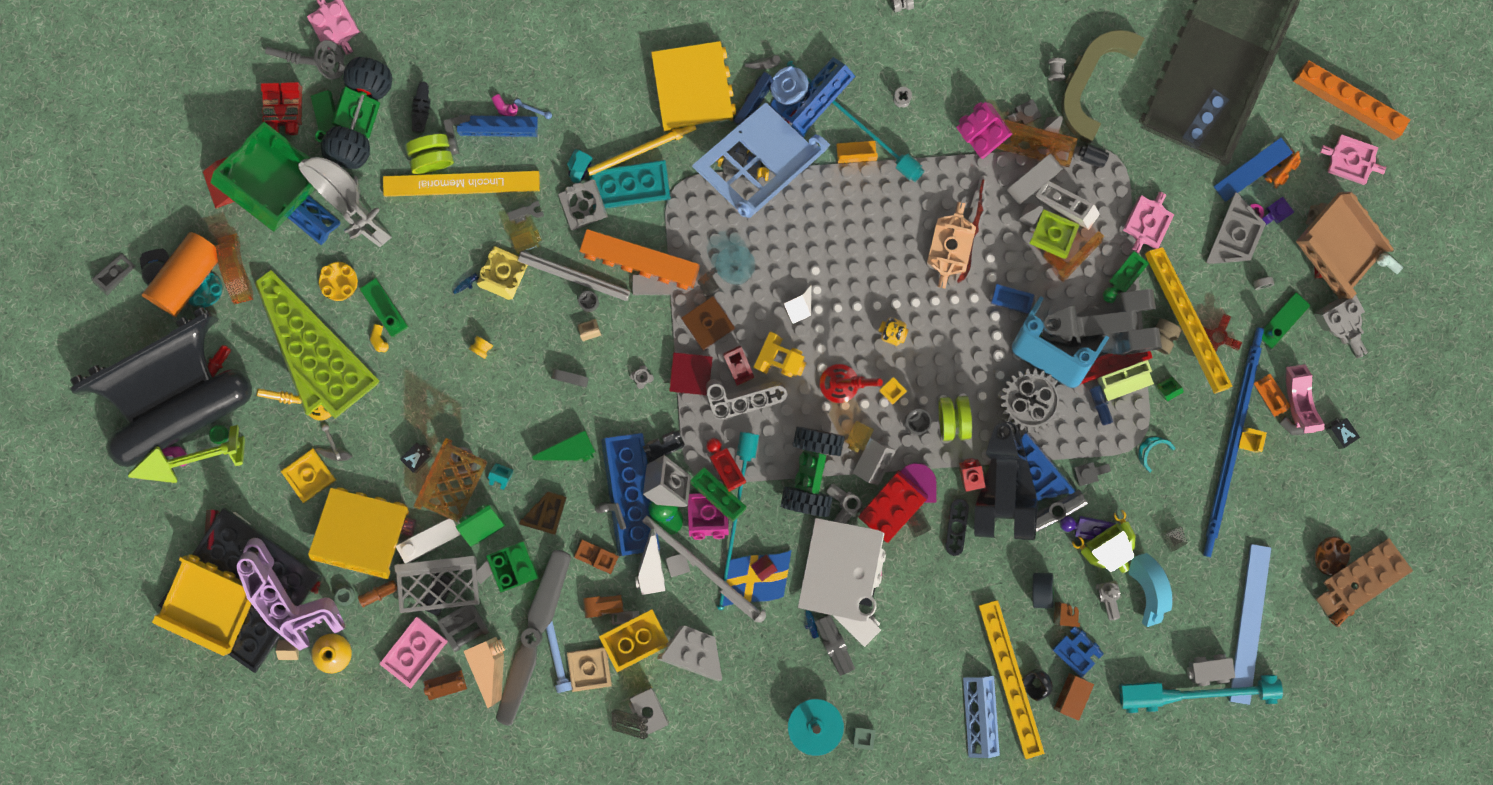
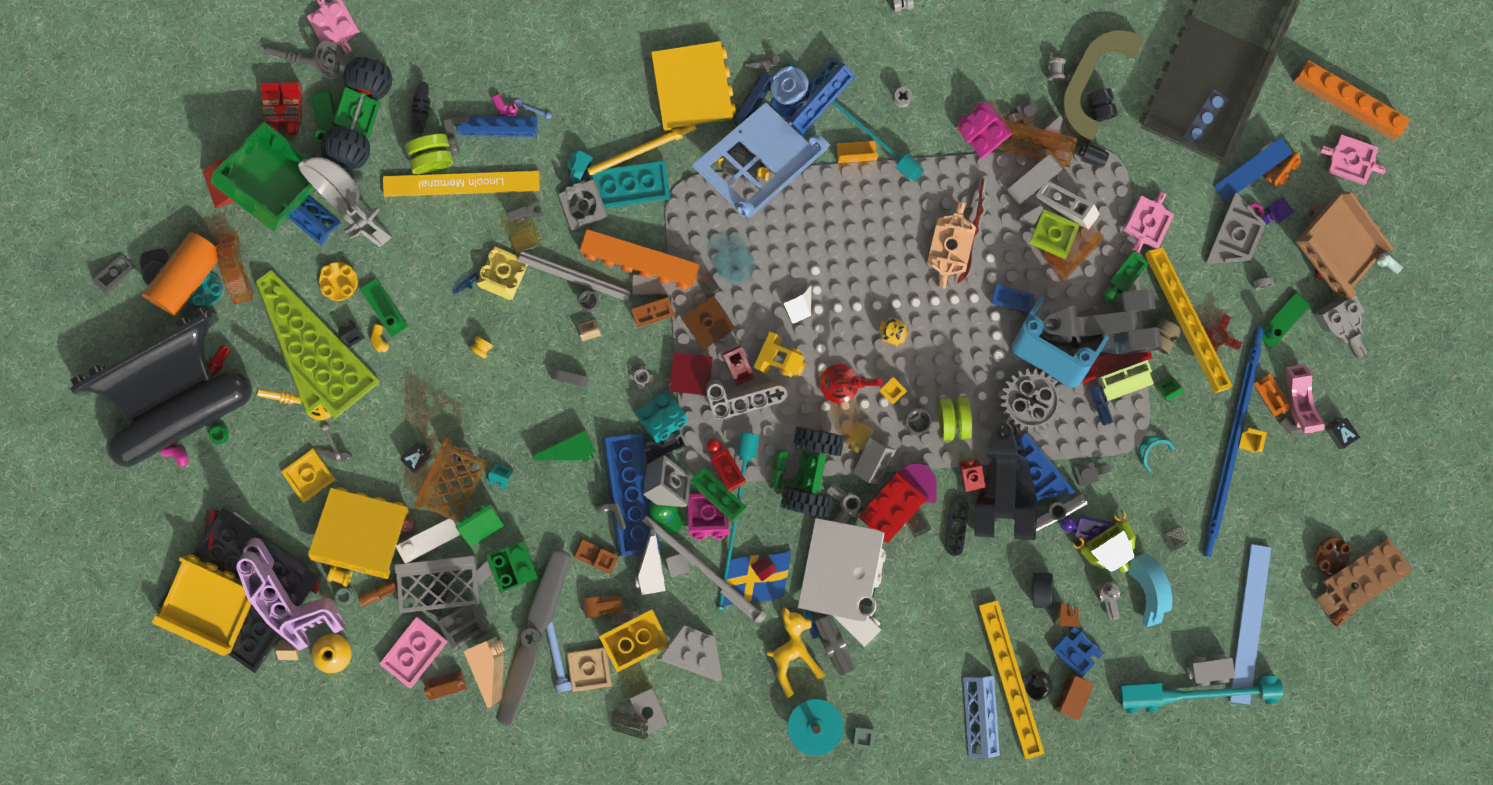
(158, 468): lime piece -> none
(339, 575): none -> yellow bush
(351, 334): none -> black tile
(546, 513): dark brown wing -> none
(652, 311): none -> dark orange hinge
(661, 416): none -> teal plate
(778, 469): none -> green axle
(794, 648): none -> yellow animal
(1102, 104): none -> black wheel

